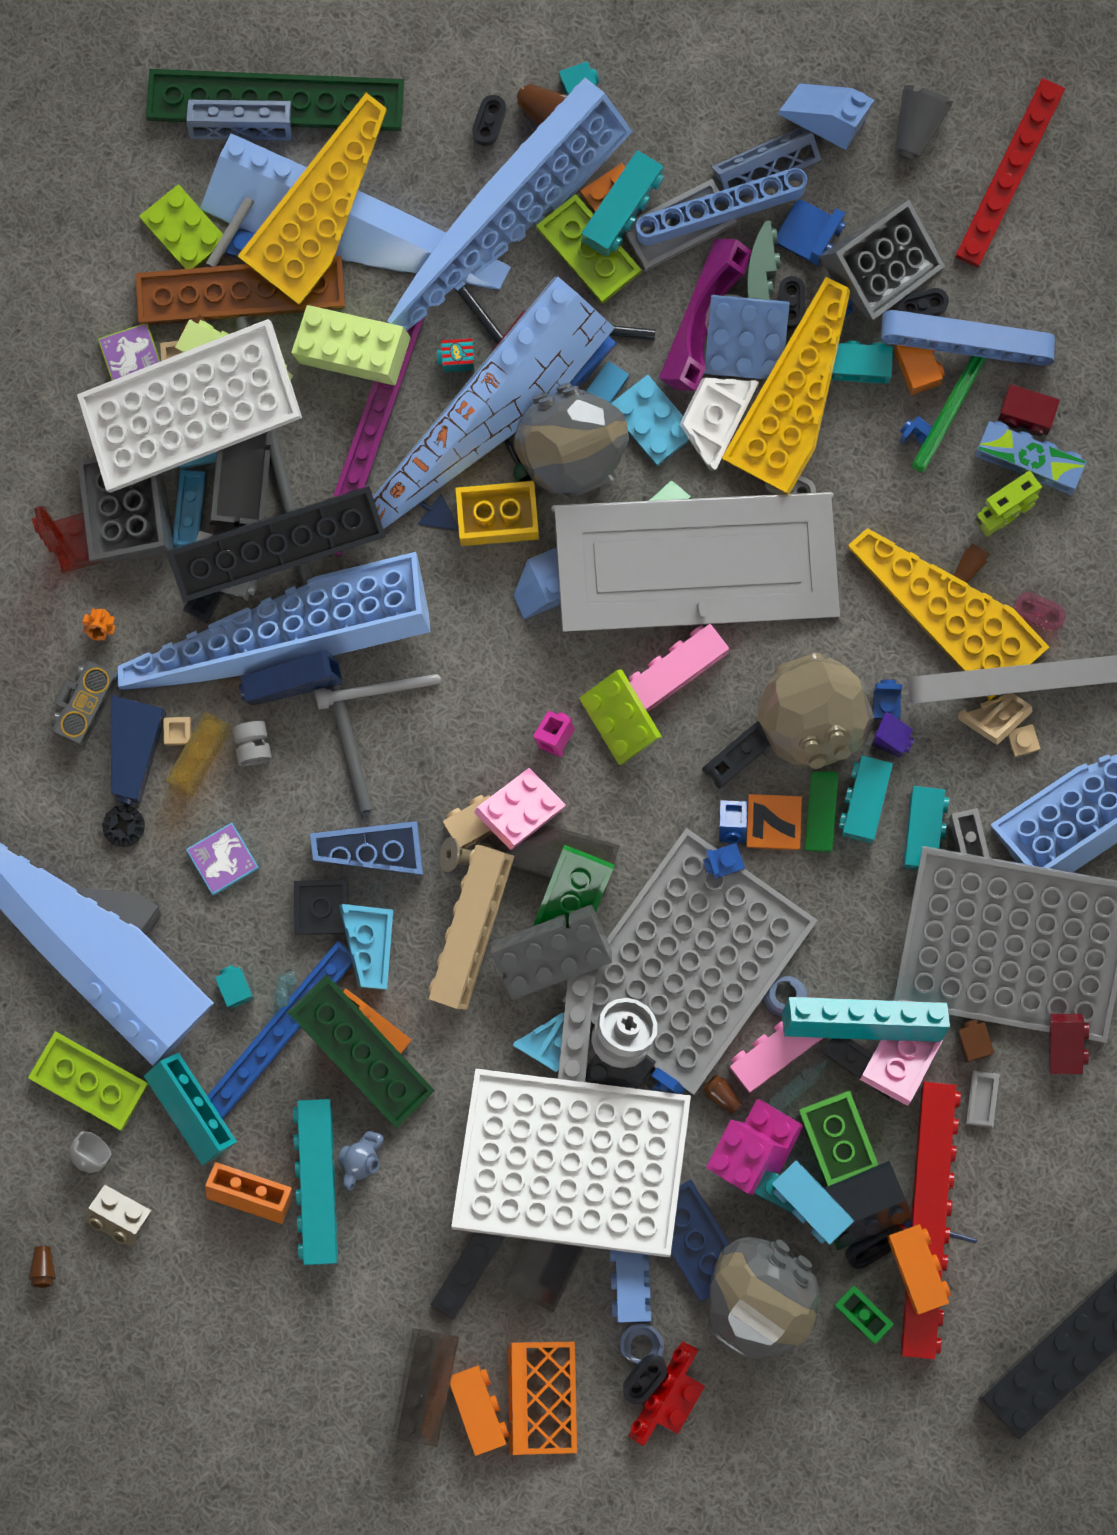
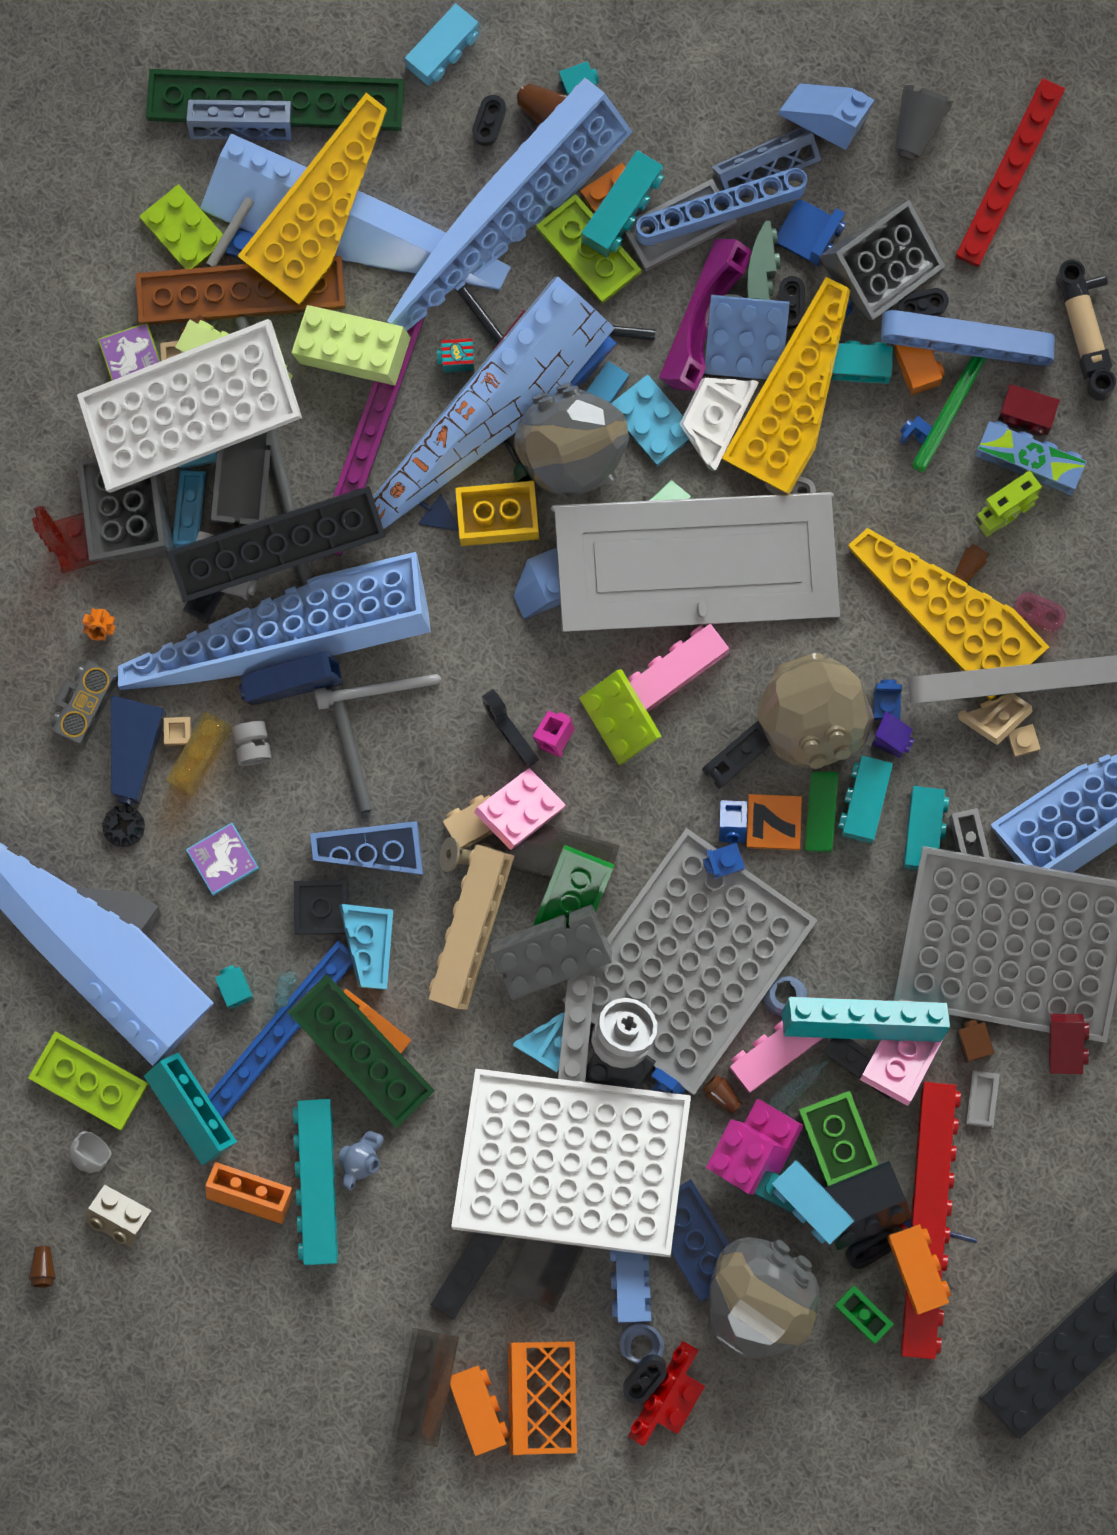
(442, 45): none -> medium azure brick
(498, 713): none -> black beam
(1095, 359): none -> piece

